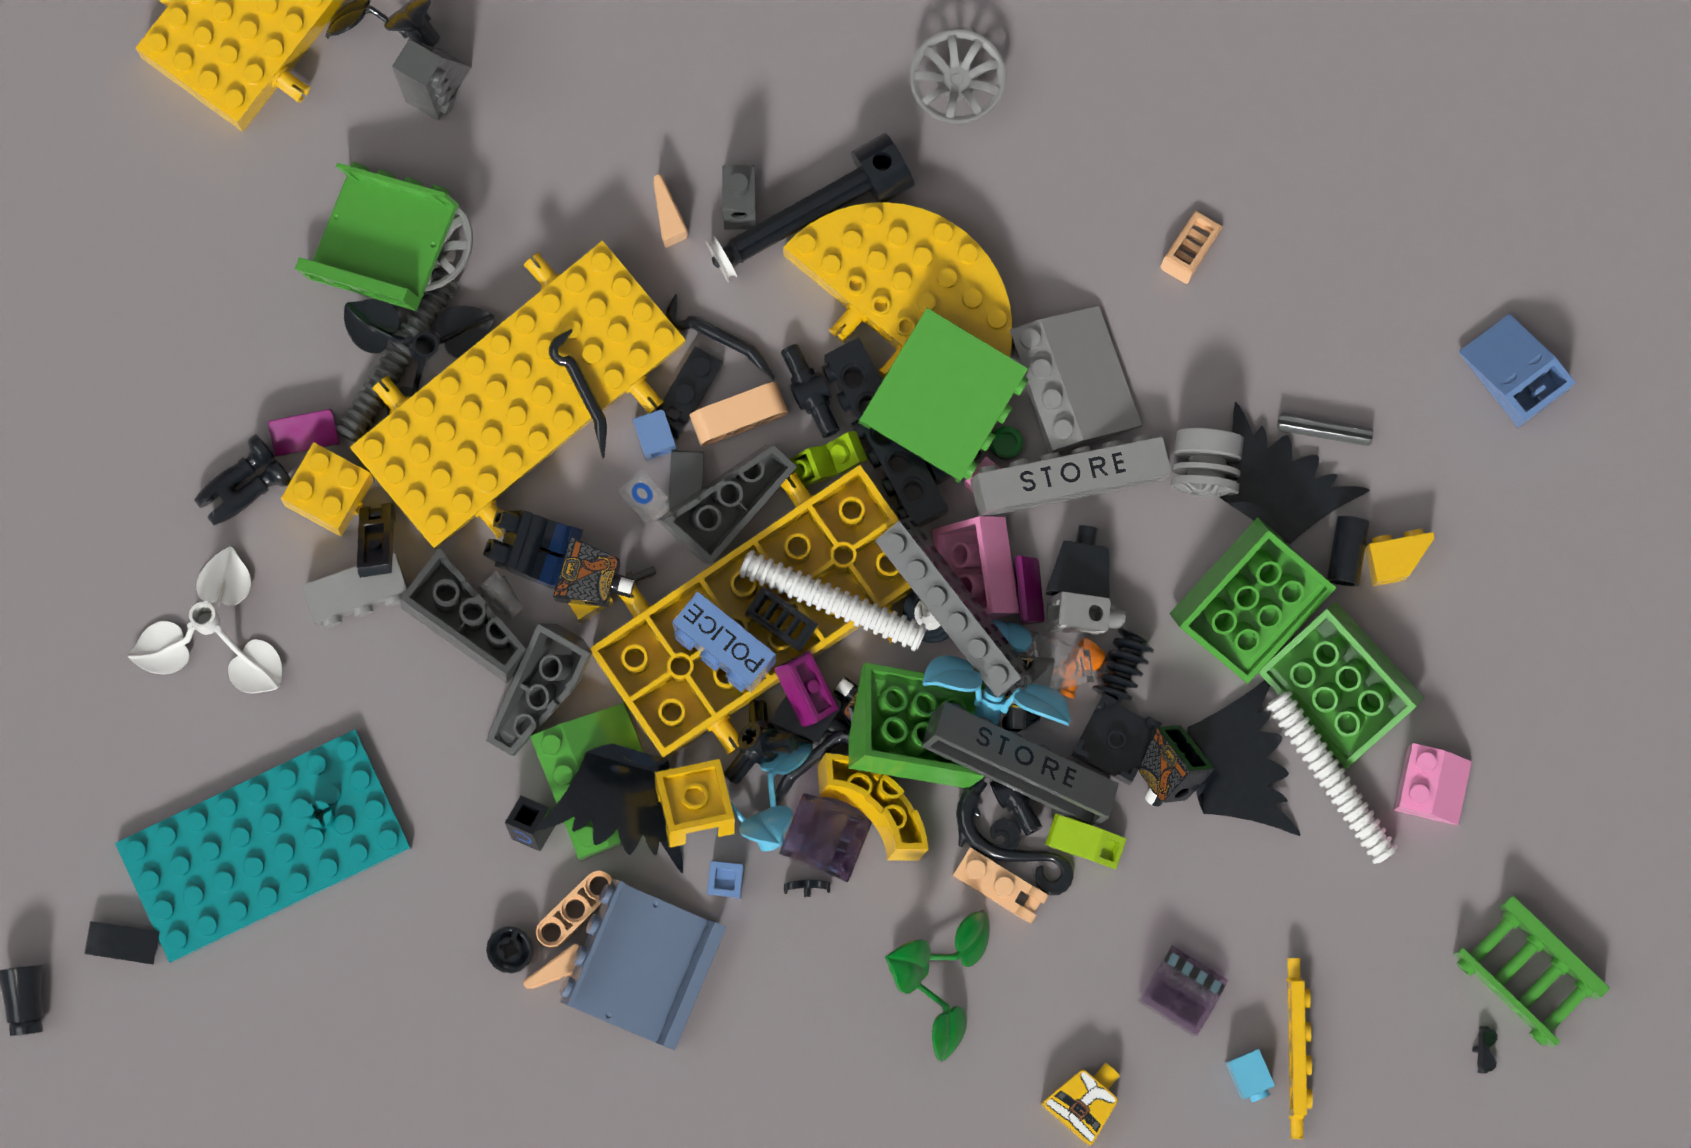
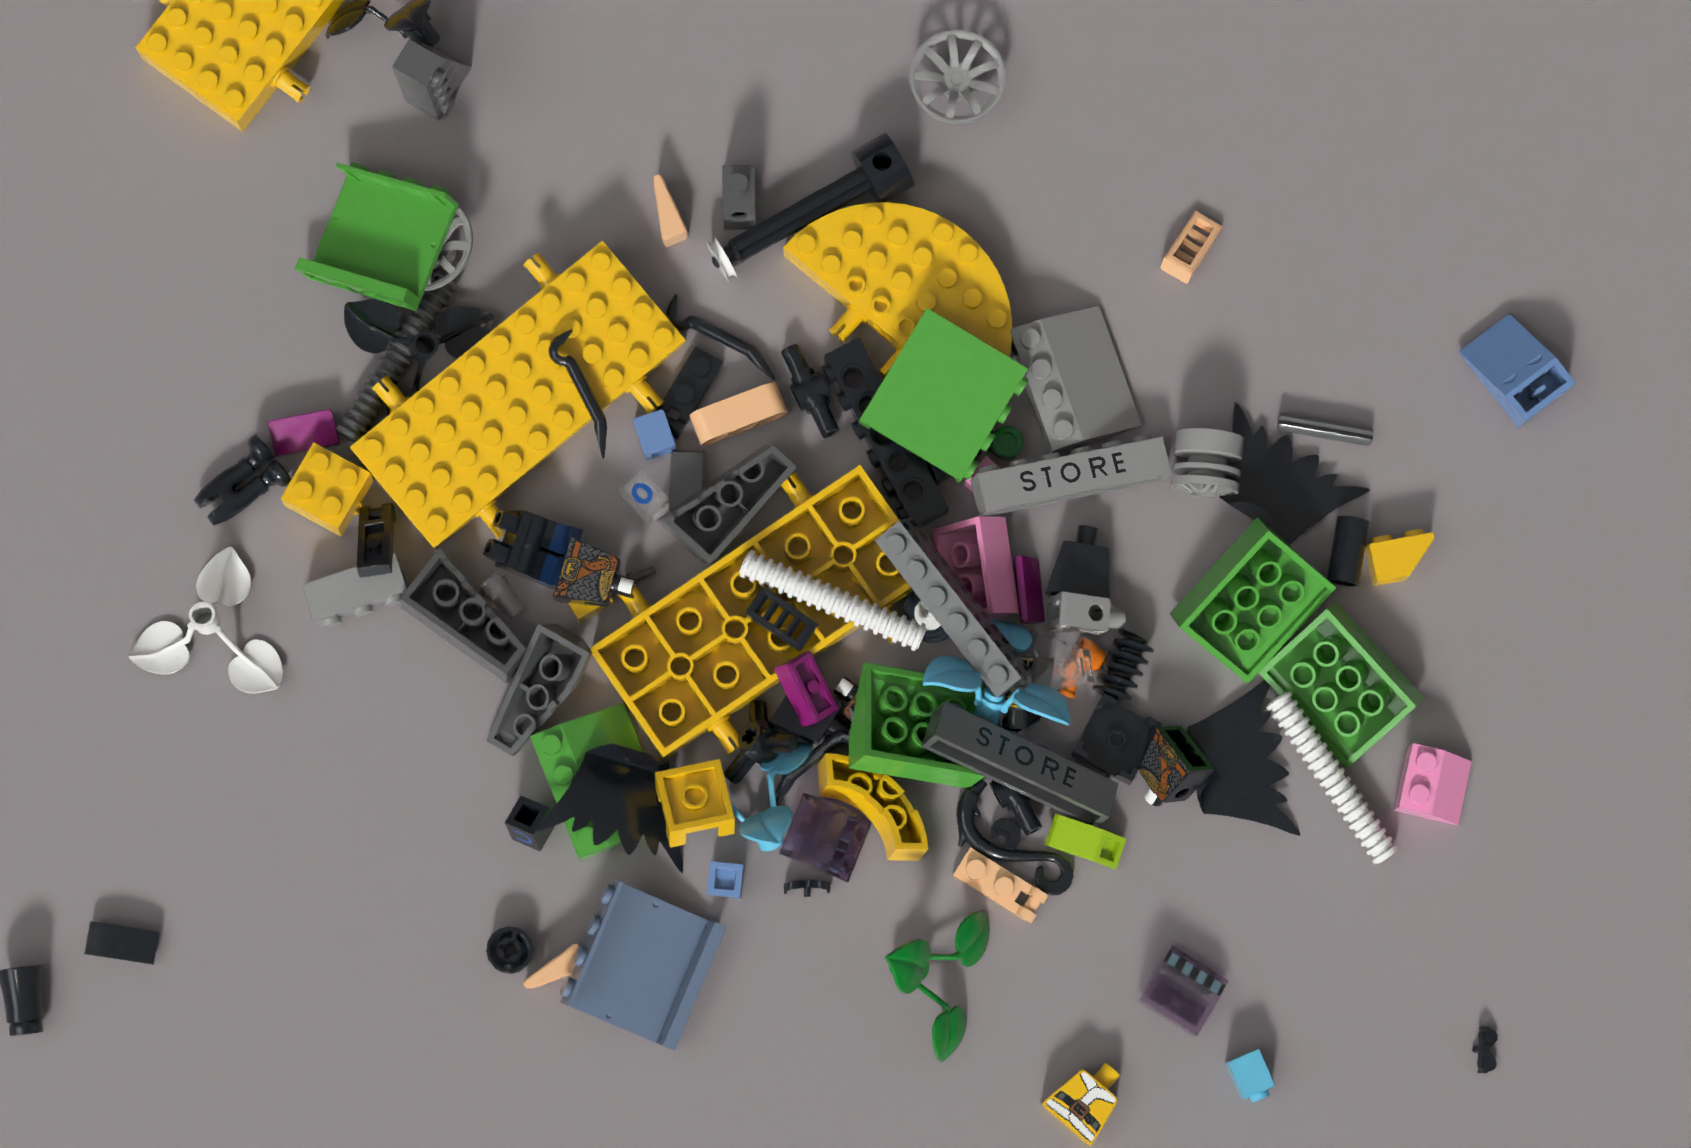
(262, 846): teal plate -> none
(559, 914): light nougat beam -> none
(723, 643): medium blue brick -> none
(829, 460): lime slope -> none
(1298, 1034): yellow plate -> none
(1562, 962): bright green fence -> none

